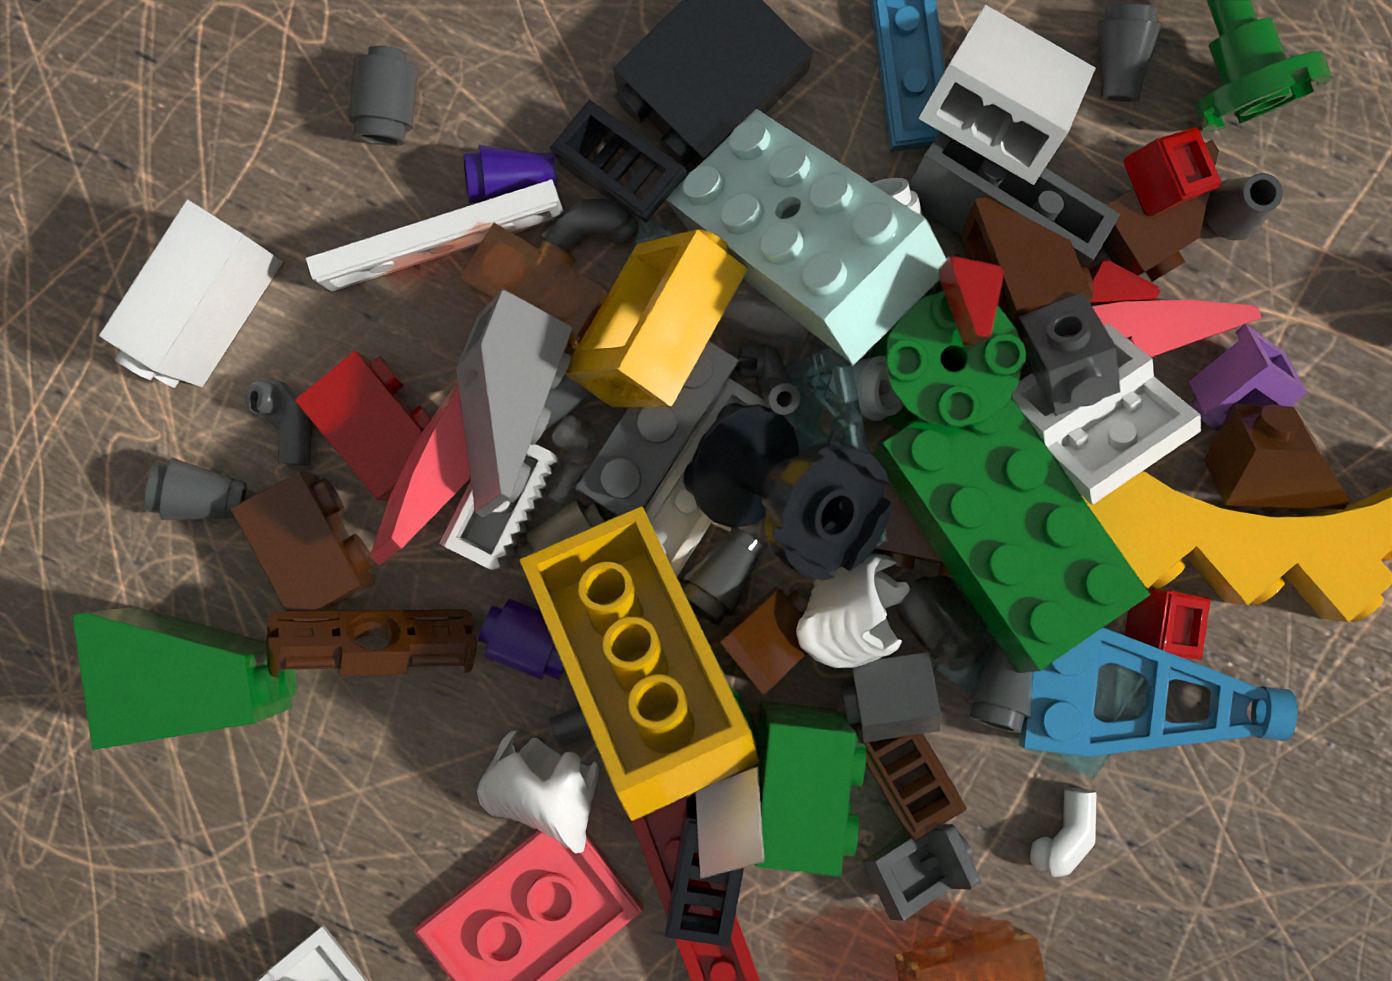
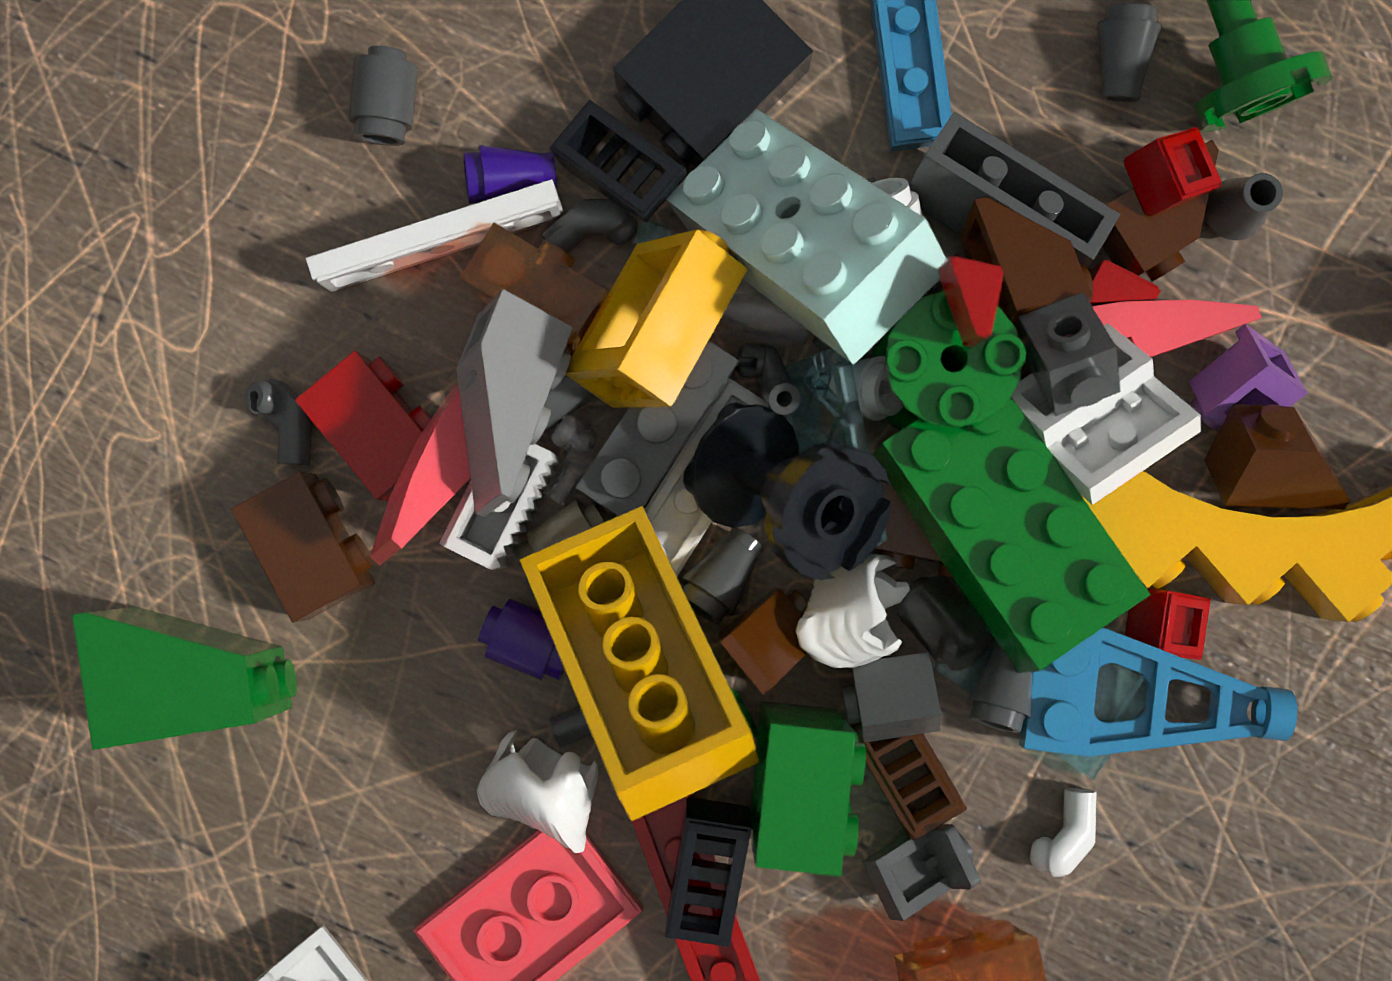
(189, 299): white brick -> none
(191, 492): dark grey cone -> none
(329, 640): reddish brown piece -> none
(729, 824): white sticker -> none
(1009, 95): white brick -> none

